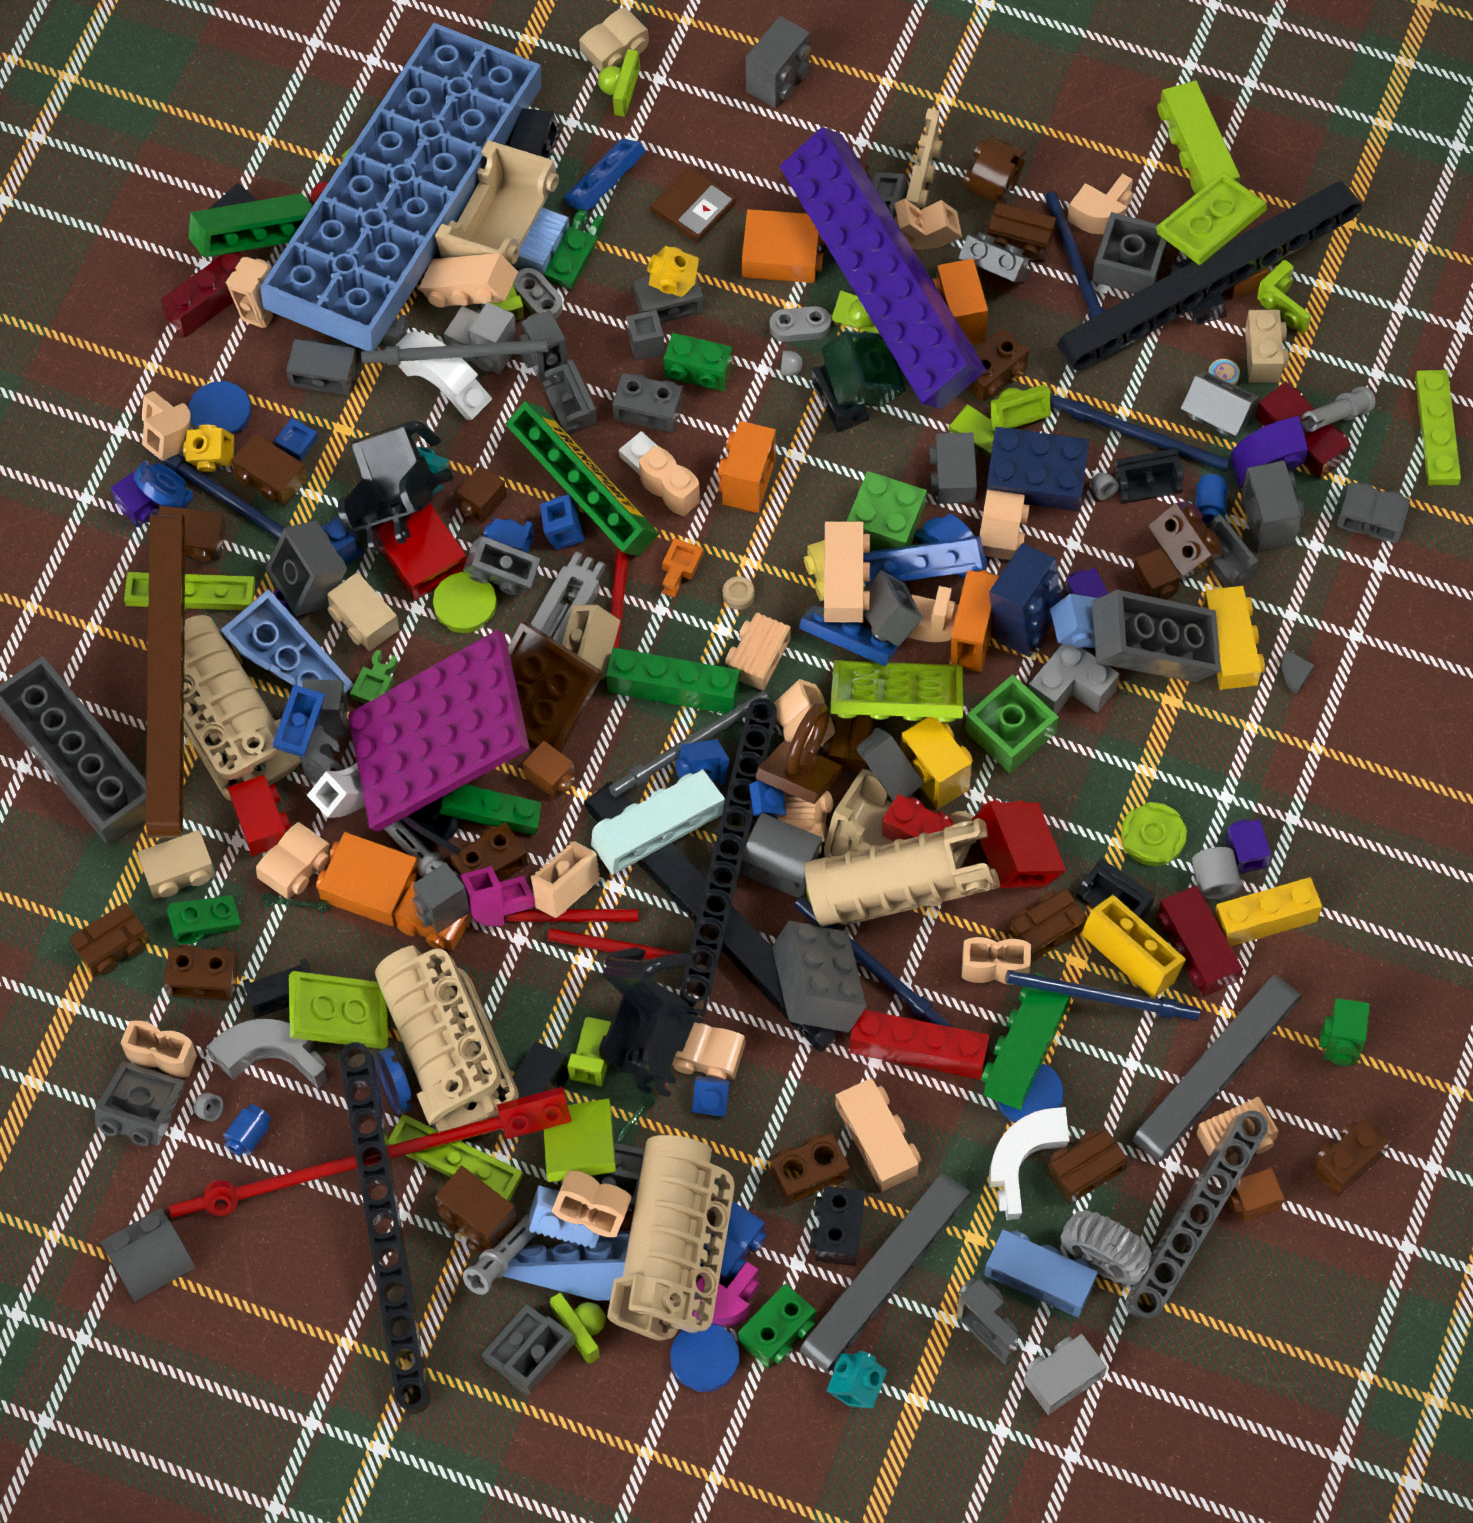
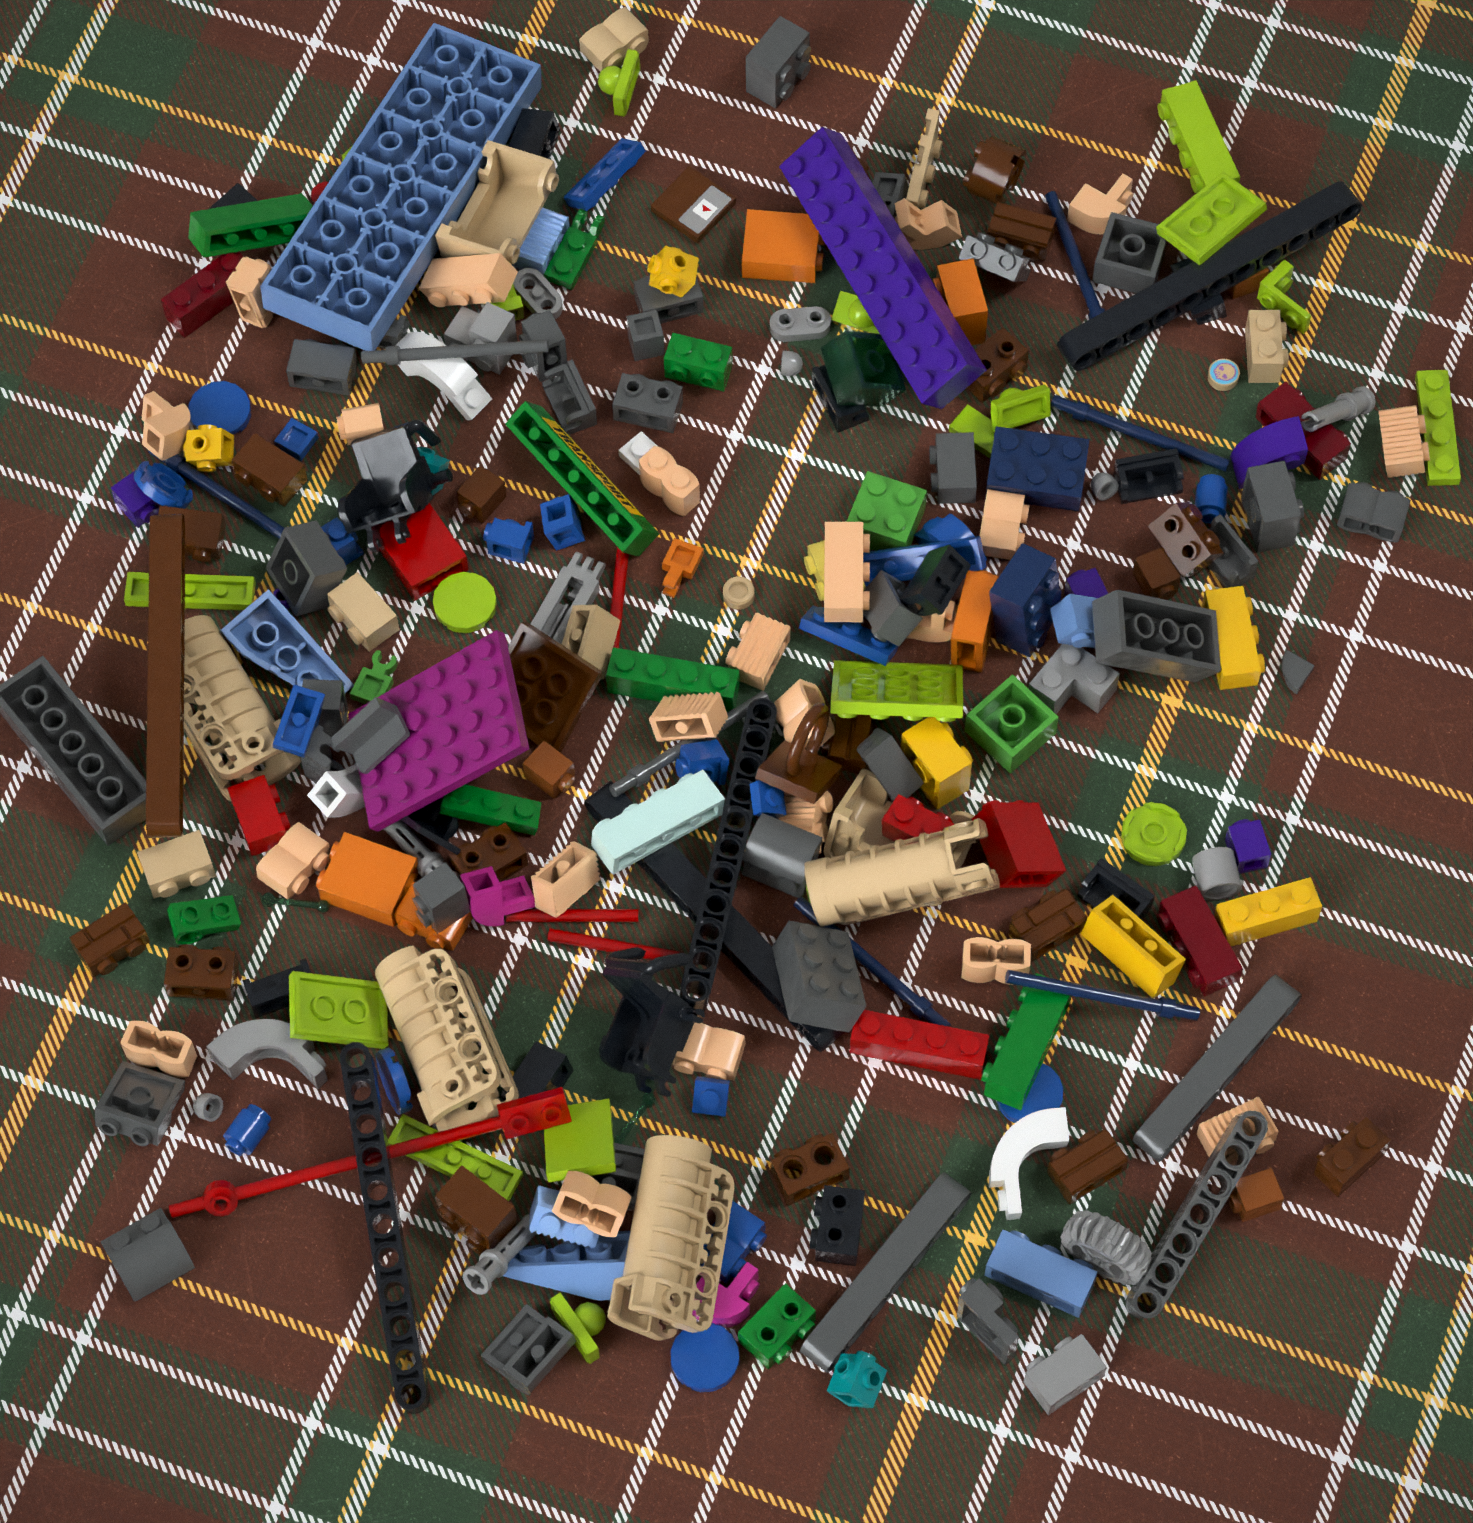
(359, 422): none -> light nougat brick
(372, 734): none -> dark grey panel
(501, 565): dark grey brick -> none
(586, 1063): lime bracket -> none
(688, 717): none -> light nougat brick
(748, 466): orange brick -> none
(878, 1134): light nougat brick -> none
(936, 580): none -> black hinge
(1219, 404): brick -> none
(1344, 1032): green brick -> none
(1402, 441): none -> light nougat brick

